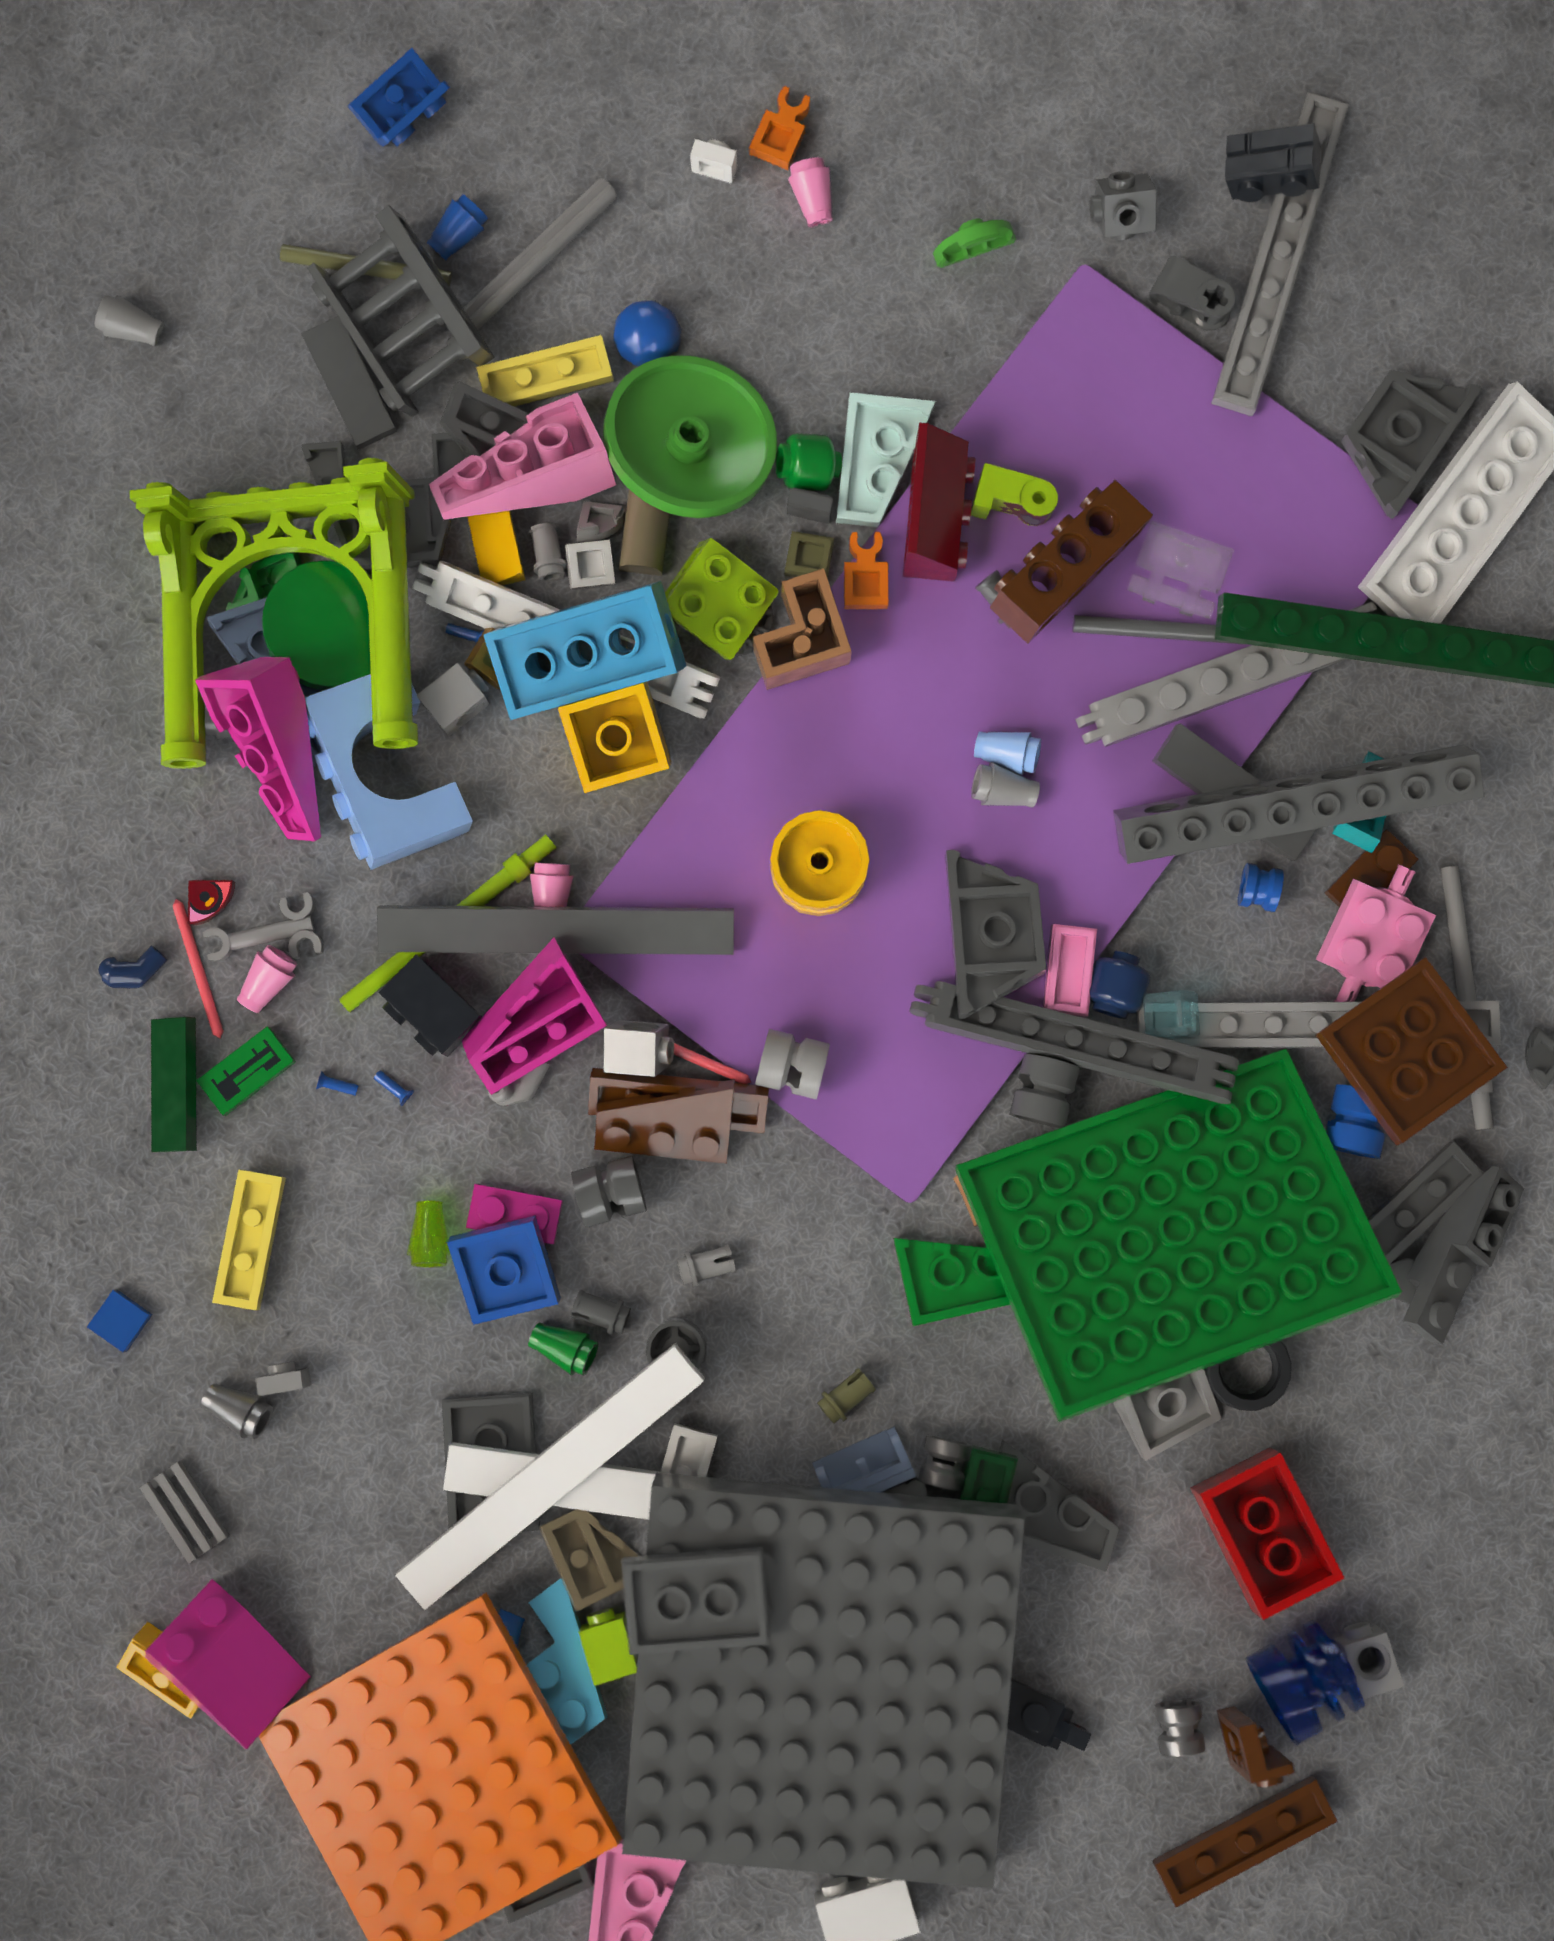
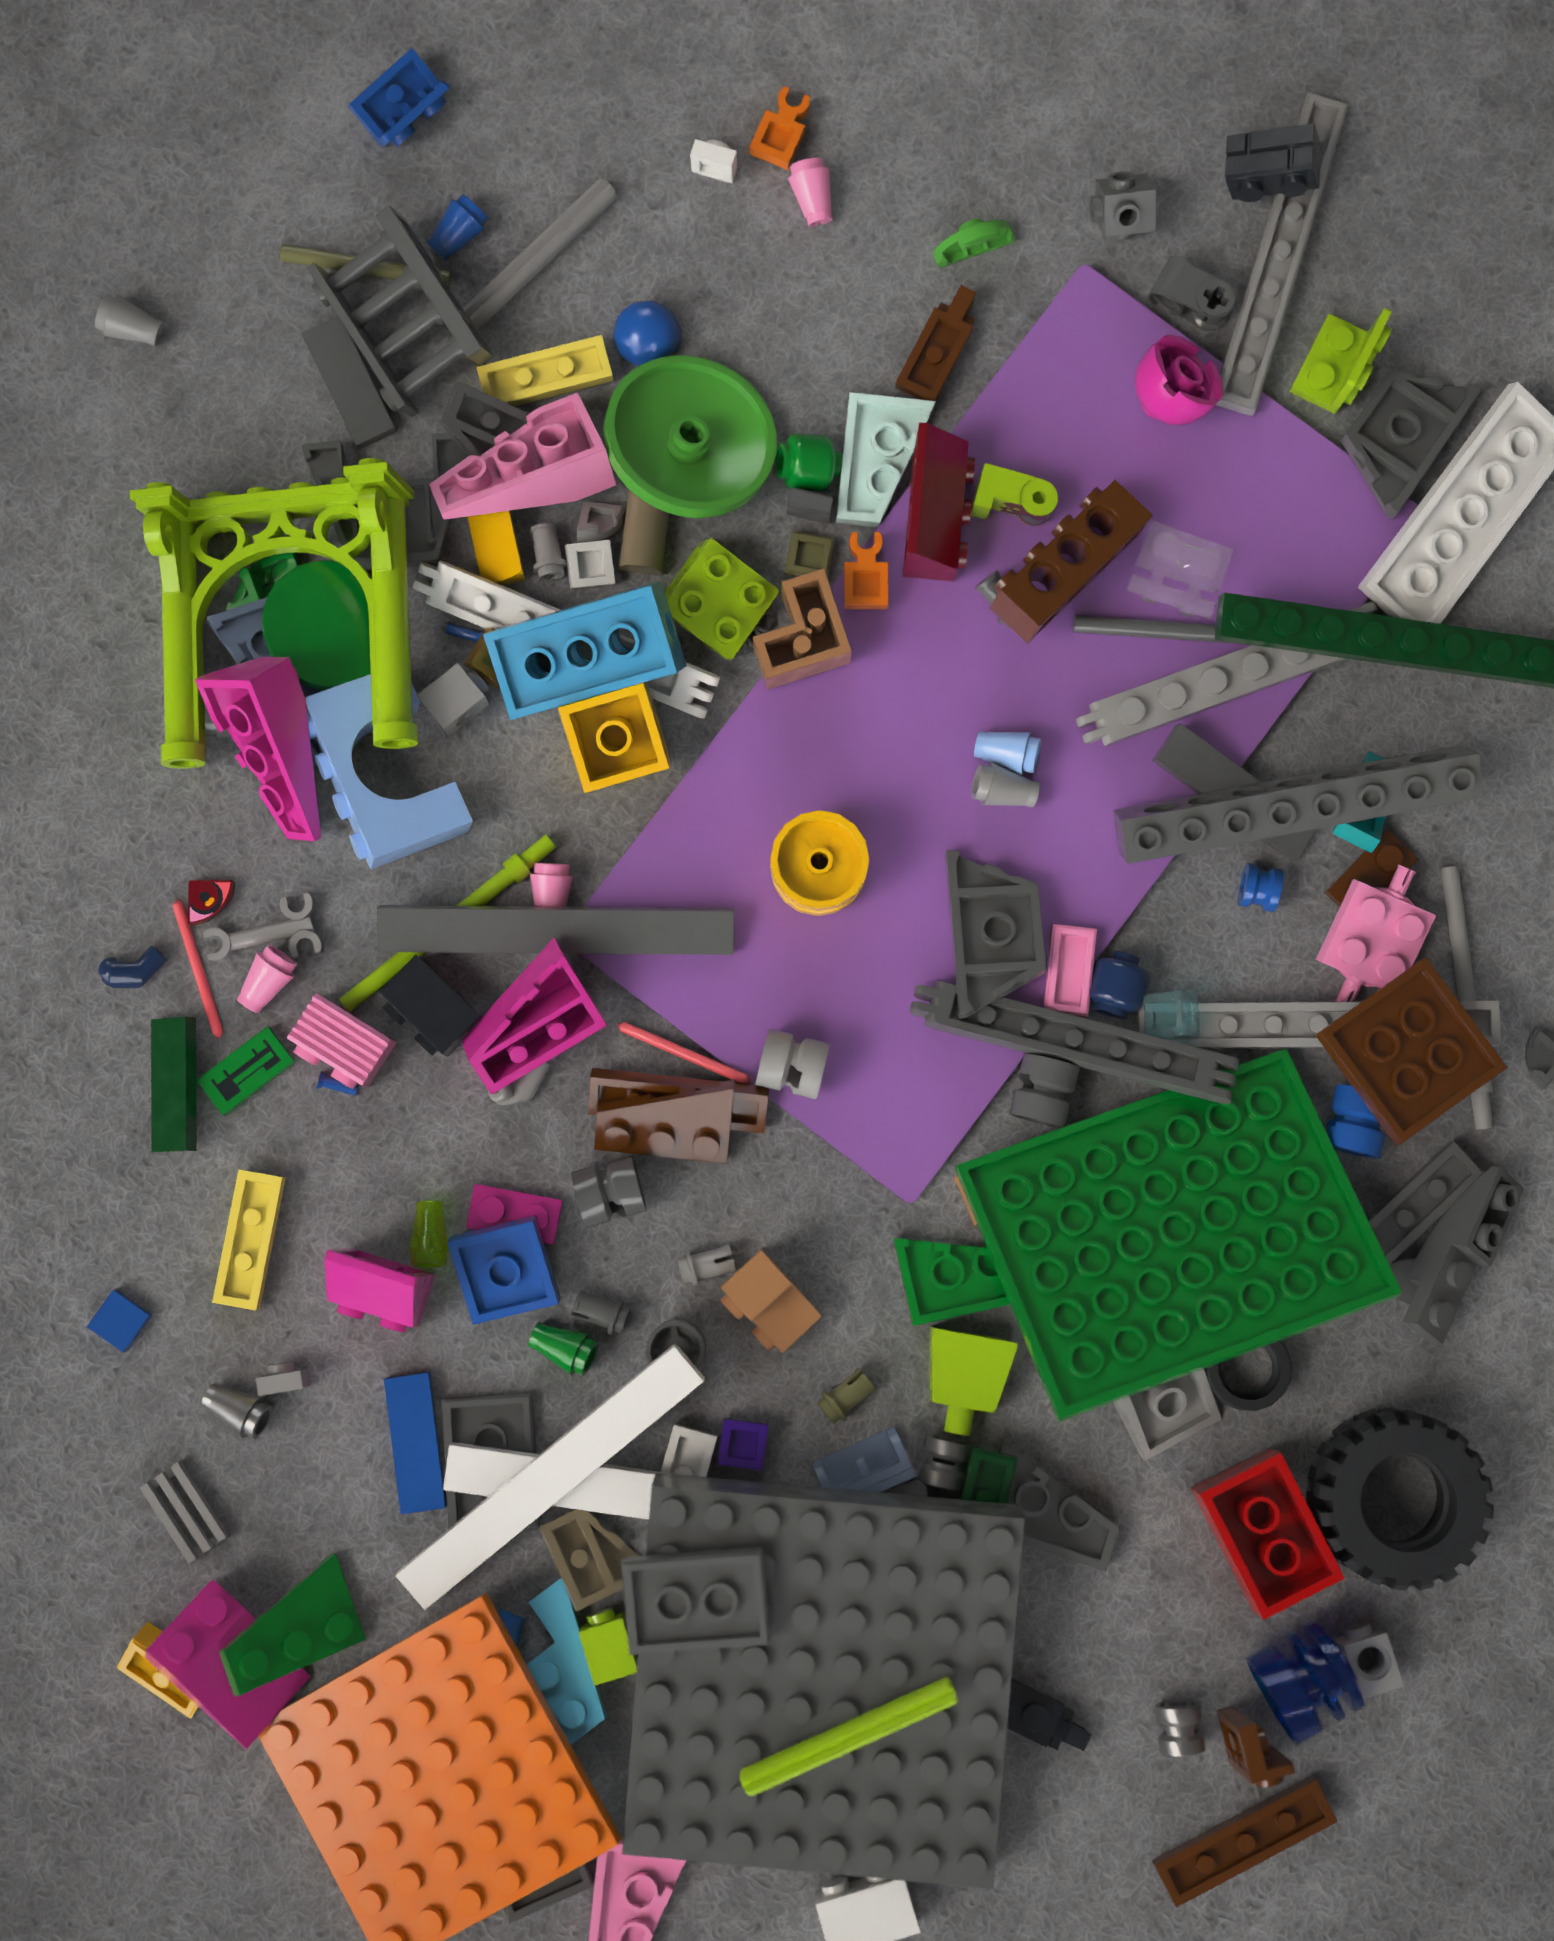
(300, 1629): none -> green wing
(340, 1041): none -> bright pink brick
(376, 1287): none -> dark pink slope
(393, 1087): blue piece -> none
(415, 1443): none -> blue tile
(637, 1048): brick -> none
(743, 1444): none -> dark purple plate
(770, 1302): none -> medium nougat brick
(848, 1736): none -> lime axle
(938, 348): none -> reddish brown hinge
(967, 1374): none -> lime torso
(1176, 383): none -> dark pink cylinder
(1340, 361): none -> lime bracket
(1457, 1512): none -> black tyre

